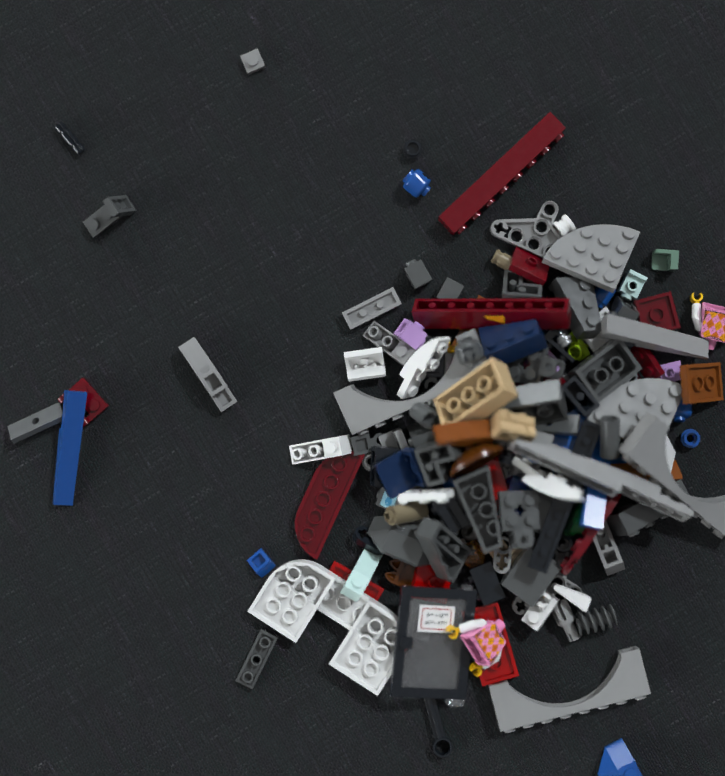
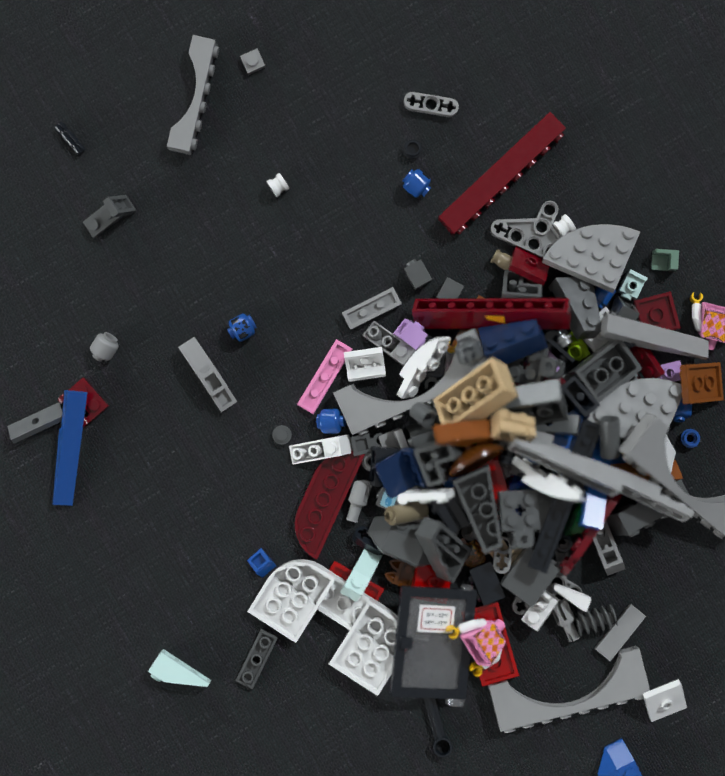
(104, 347): none -> light grey head
(173, 670): none -> light aqua slope
(183, 133): none -> light grey arch
(241, 327): none -> blue head
(278, 185): none -> white wheel
(282, 434): none -> dark grey plate
(324, 377): none -> bright pink tile
(330, 421): none -> blue head
(358, 499): none -> light grey arm
(437, 99): none -> light grey beam
(618, 635): none -> light grey tile
(665, 700): none -> white plate

